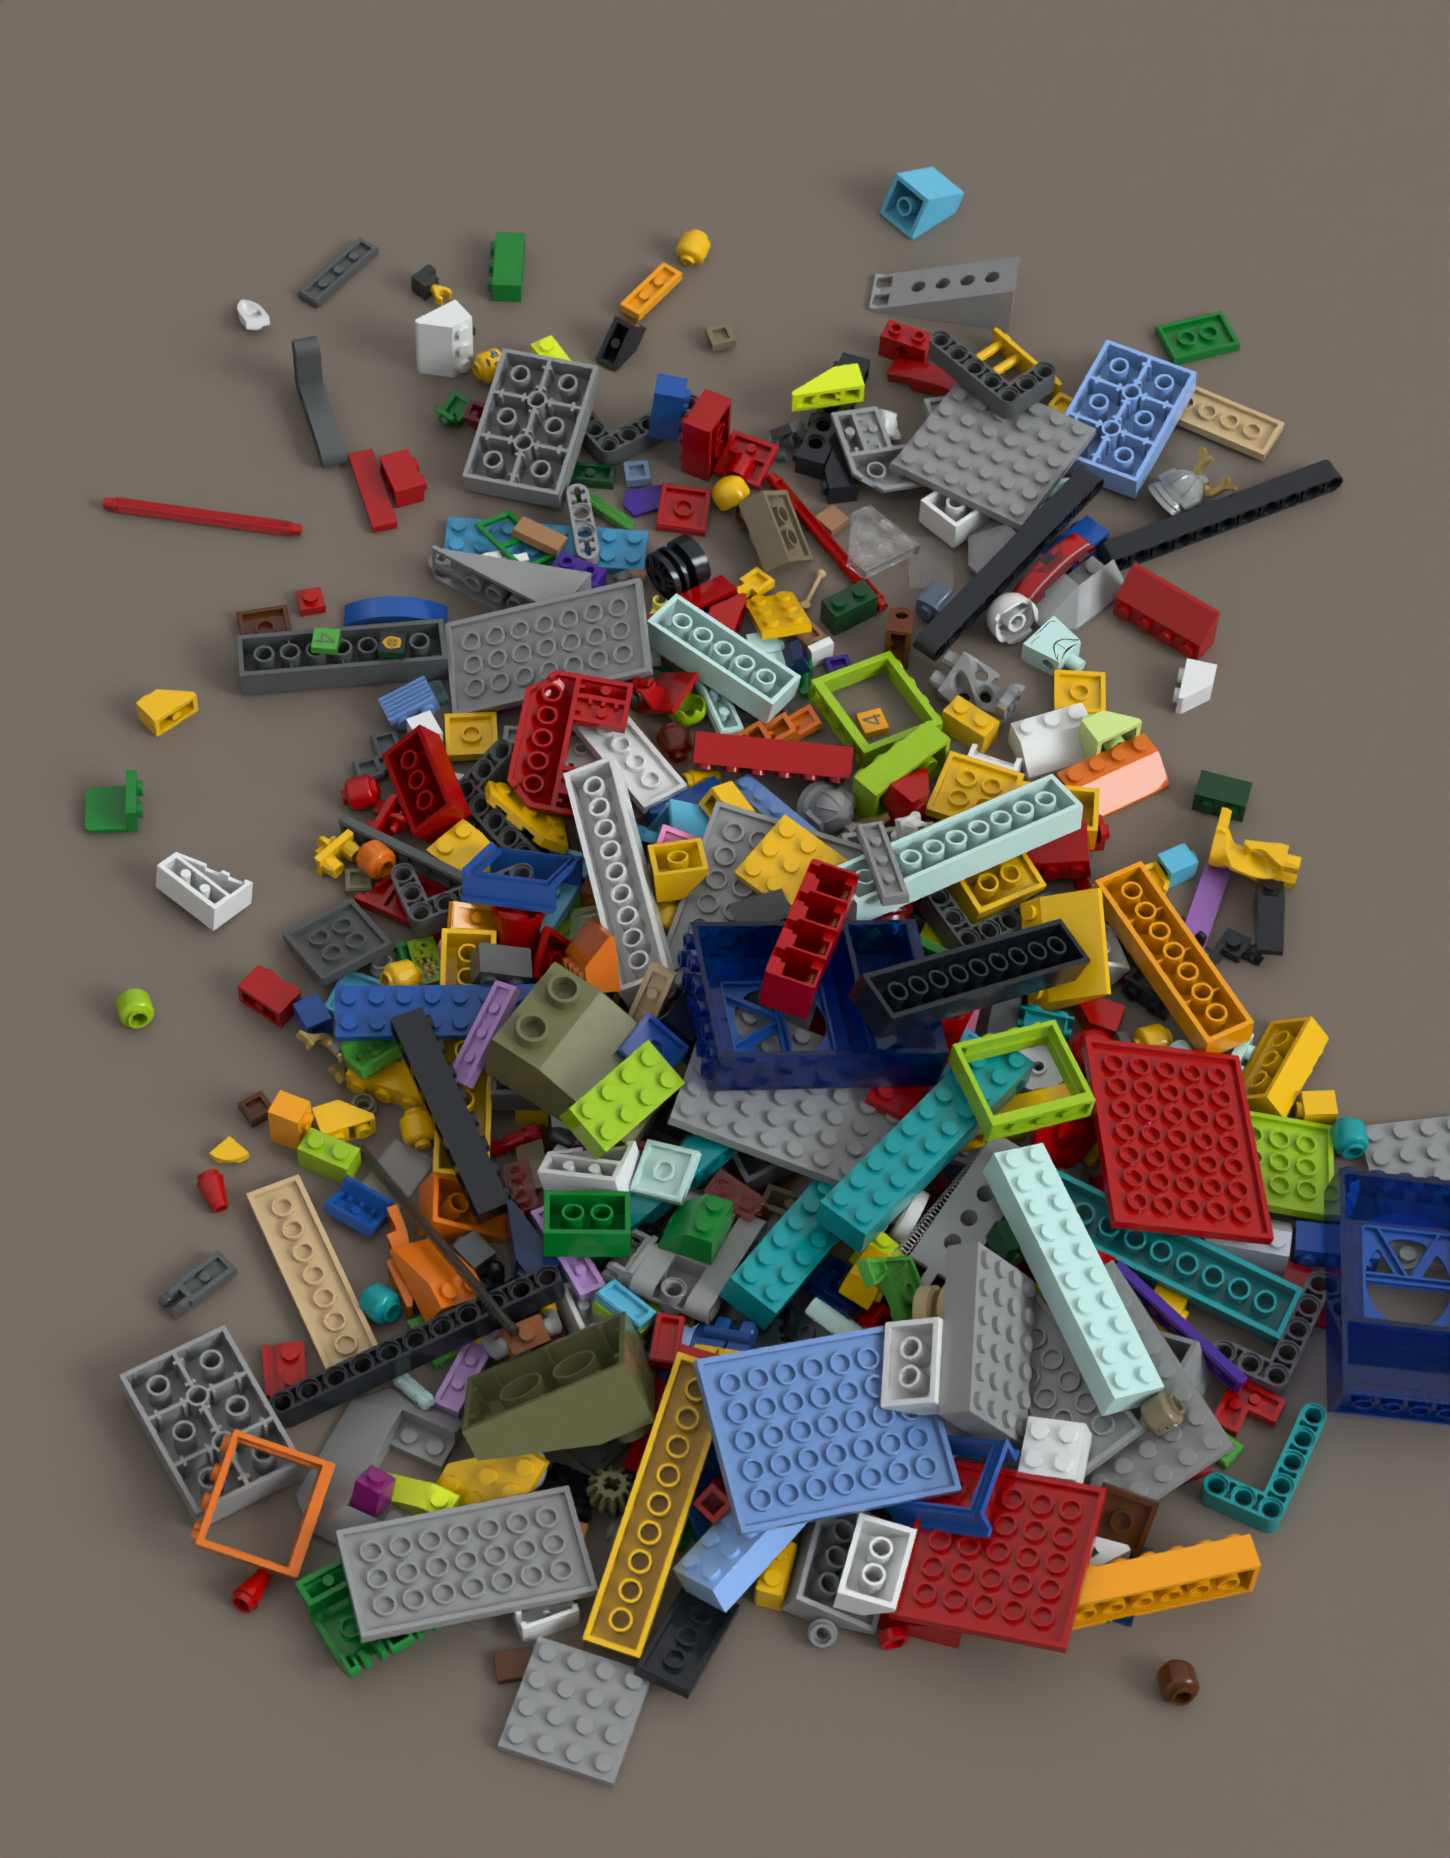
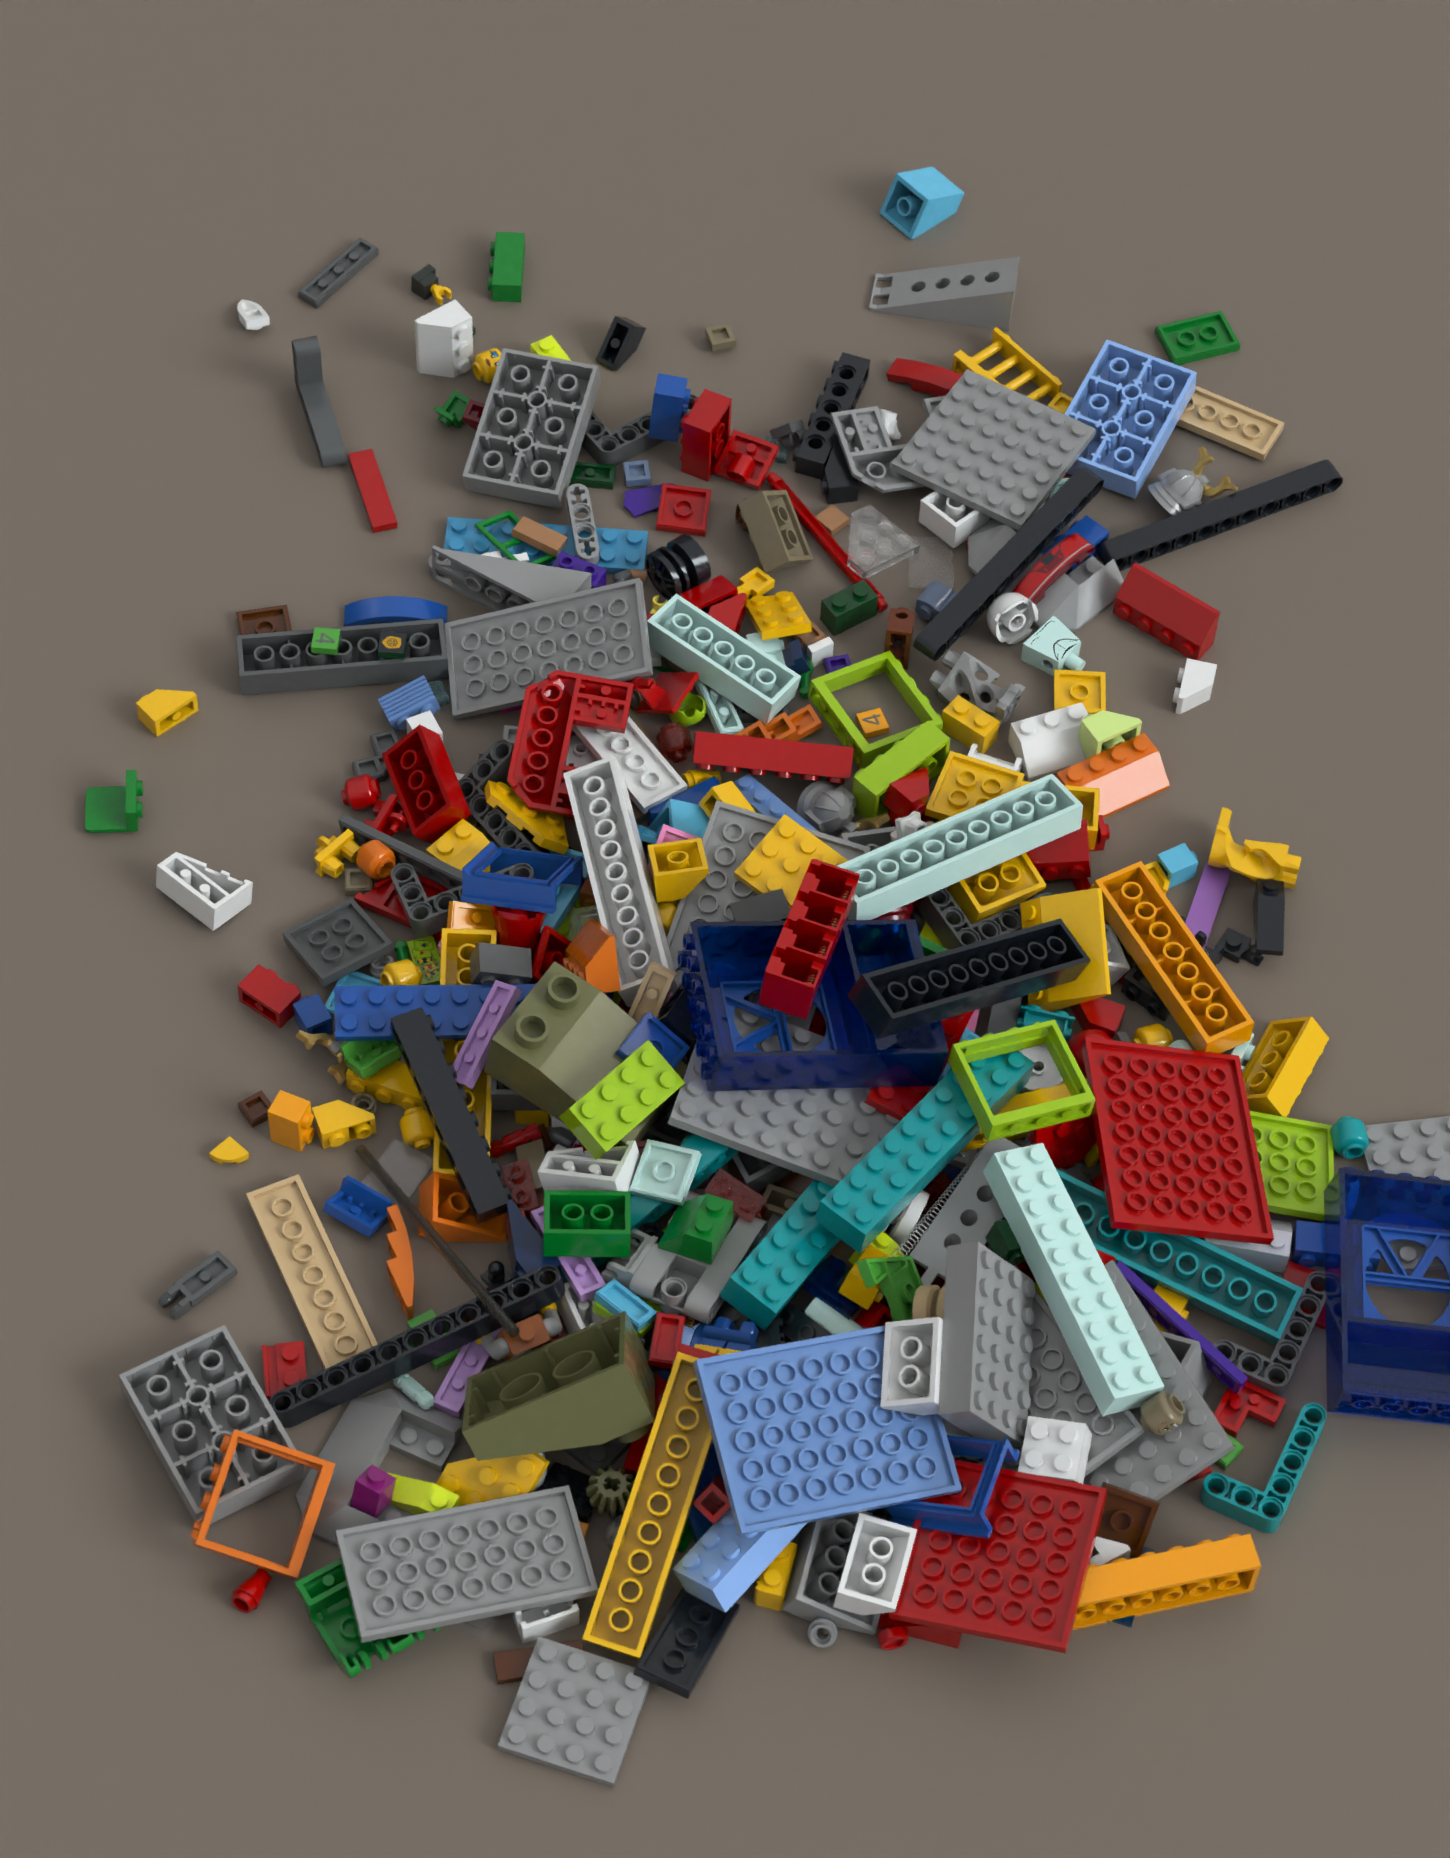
(134, 1008): lime head -> none
(202, 516): red piece -> none
(213, 1189): red cone -> none
(310, 601): red plate -> none
(328, 1156): lime brick -> none
(380, 1304): teal head -> none
(402, 478): red brick -> none
(431, 1278): orange slope -> none
(469, 734): yellow plate -> none
(474, 1252): dark grey brick -> none
(609, 512): bright green axle -> none
(651, 291): light orange plate -> none
(693, 247): yellow head -> none
(729, 492): yellow hair -> none
(806, 603): tan hinge -> none
(832, 388): neon yellow slope -> none
(882, 863): light grey tile -> none
(904, 342): red brick -> none
(983, 382): dark grey beam -> none
(1178, 1682): reddish brown head -> none
(1221, 791): dark green brick -> none
(1317, 1107): yellow brick -> none

